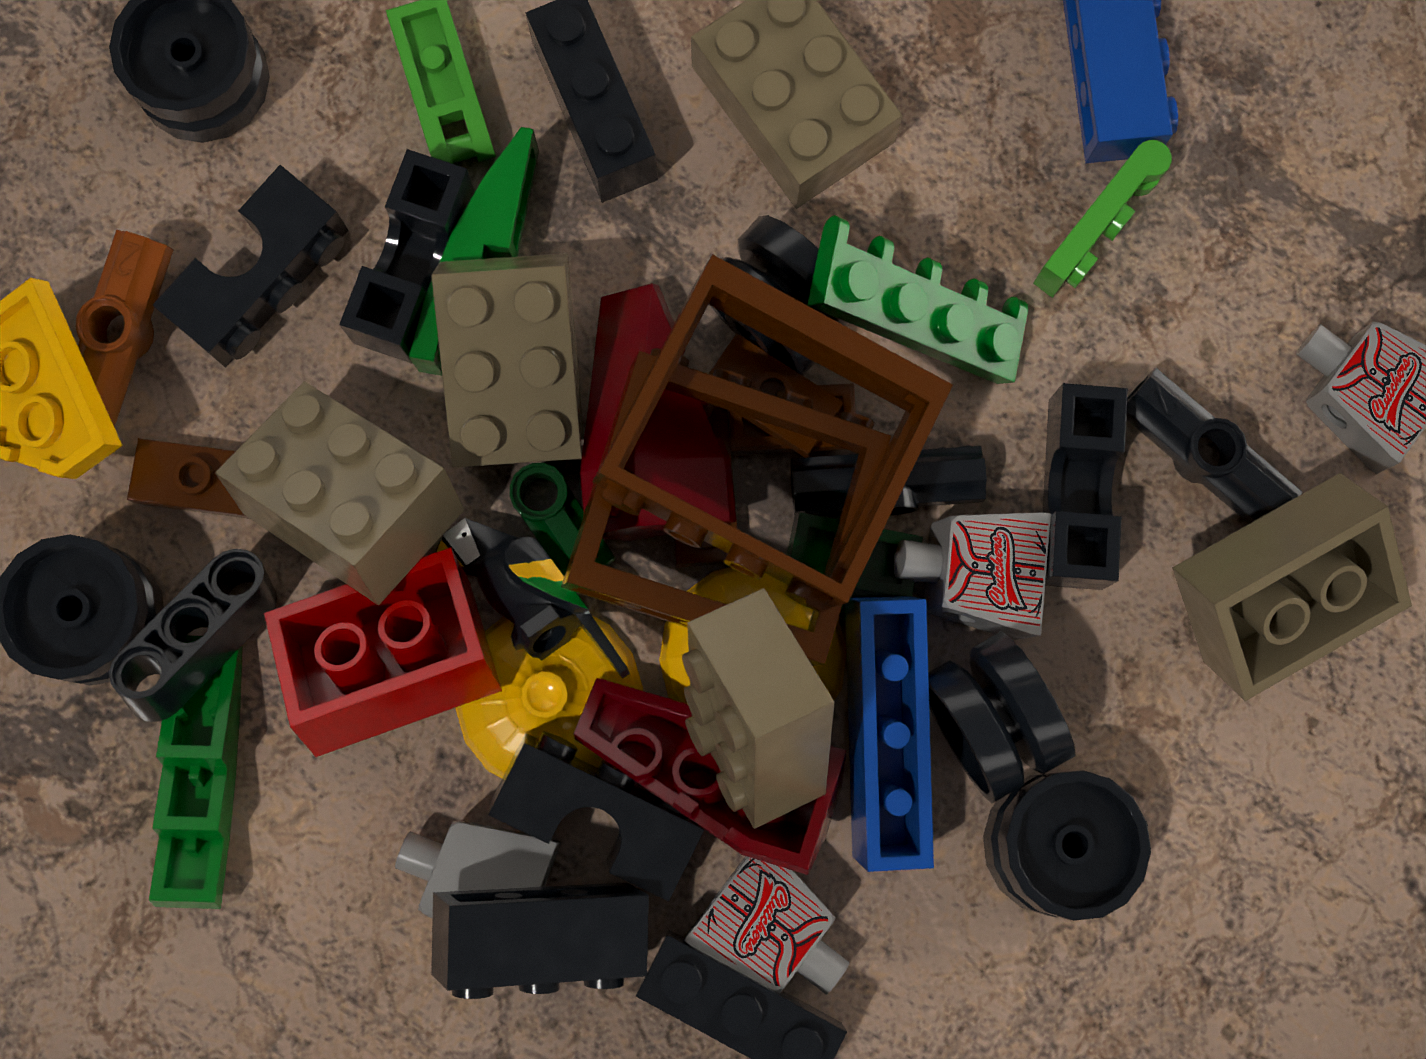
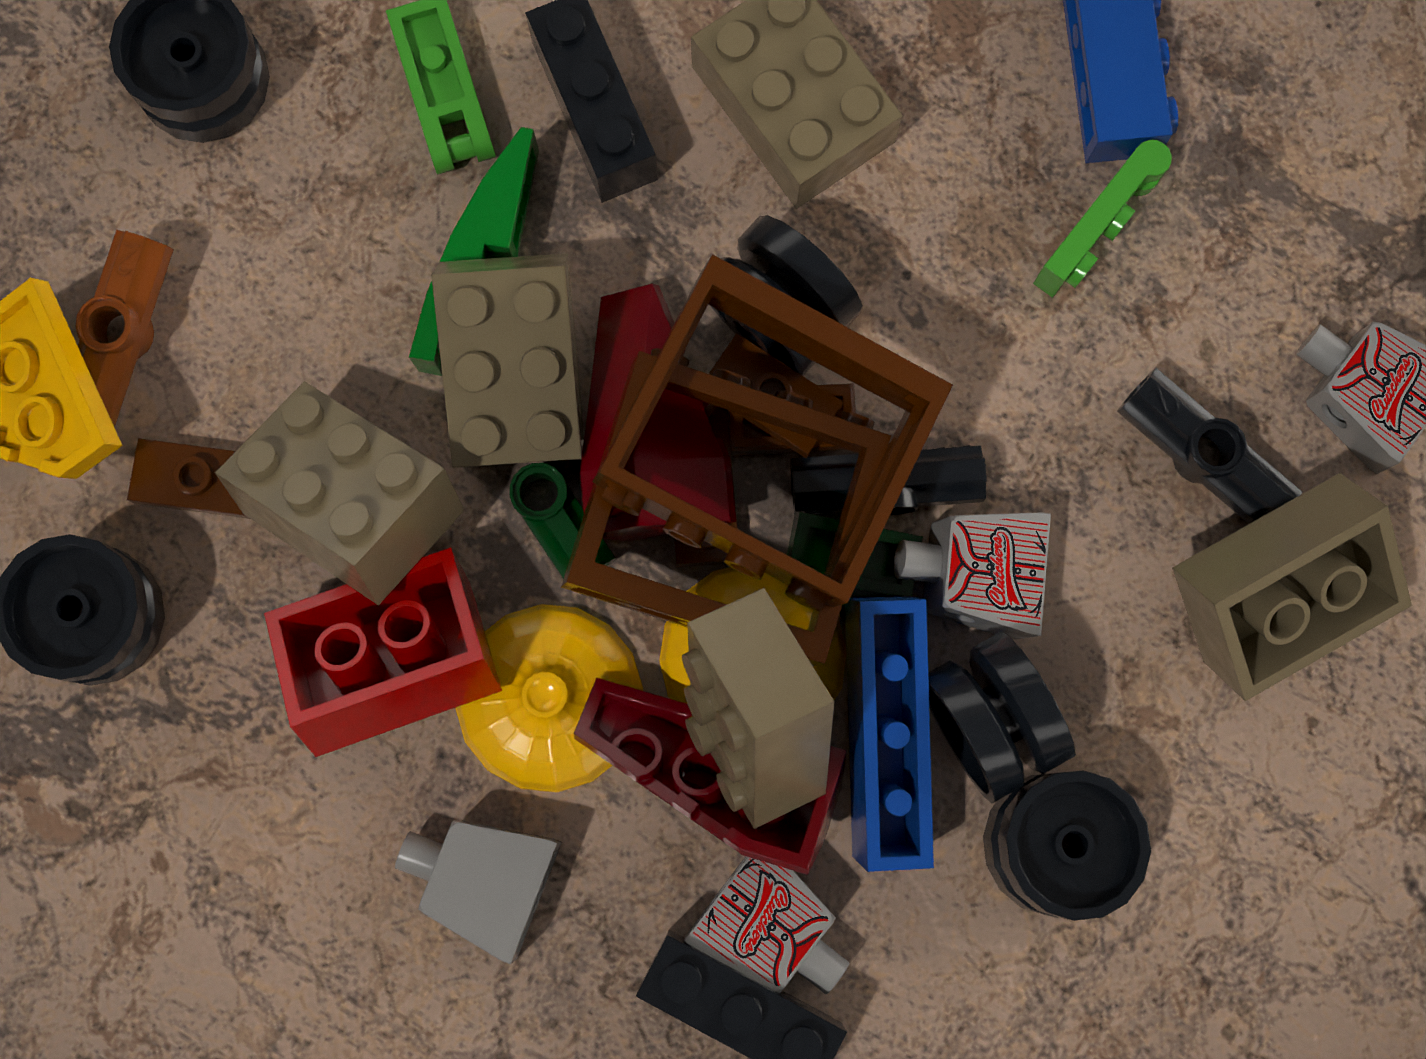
(189, 666): black beam -> none
(197, 792): green slope -> none
(229, 311): black arch -> none
(422, 214): black arch -> none
(525, 589): black animal -> none
(539, 938): black brick -> none
(550, 782): black arch -> none
(915, 307): green hinge -> none
(1081, 455): black arch -> none

